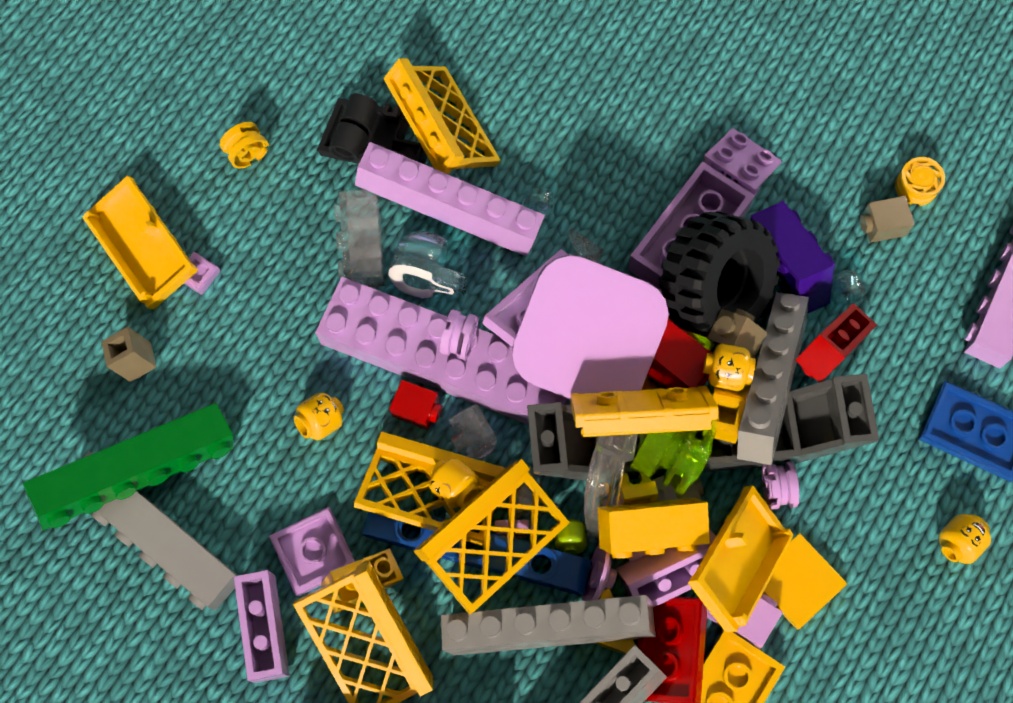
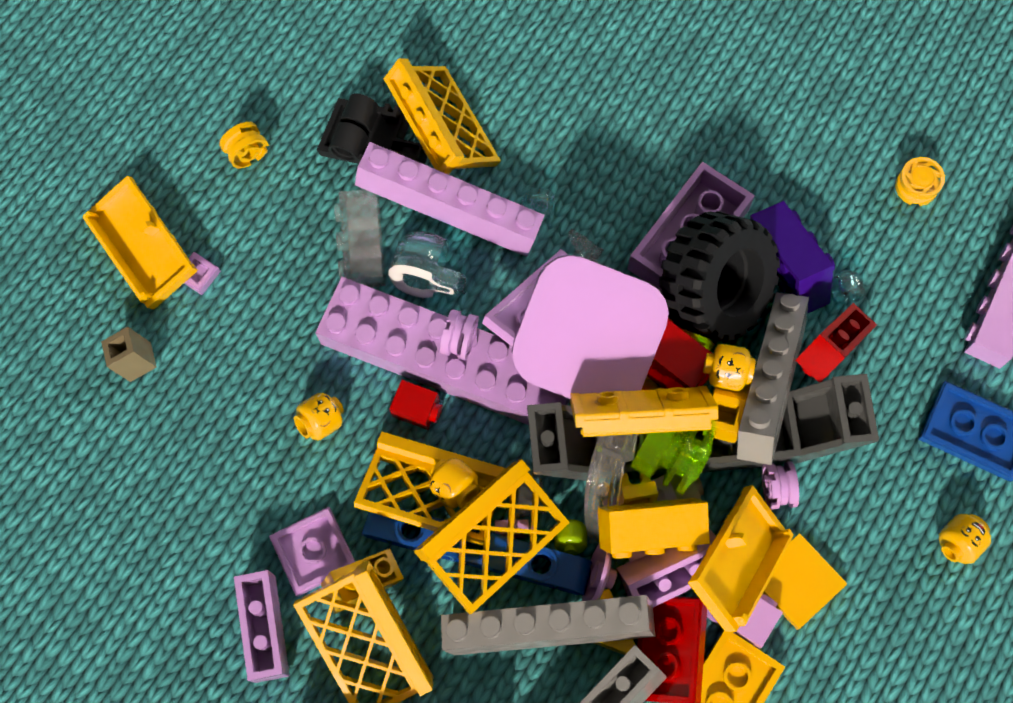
(128, 467): green brick -> none
(170, 547): light grey brick -> none
(472, 433): clear brick -> none
(737, 330): dark tan brick -> none
(742, 160): lavender hinge -> none
(886, 219): dark tan brick -> none

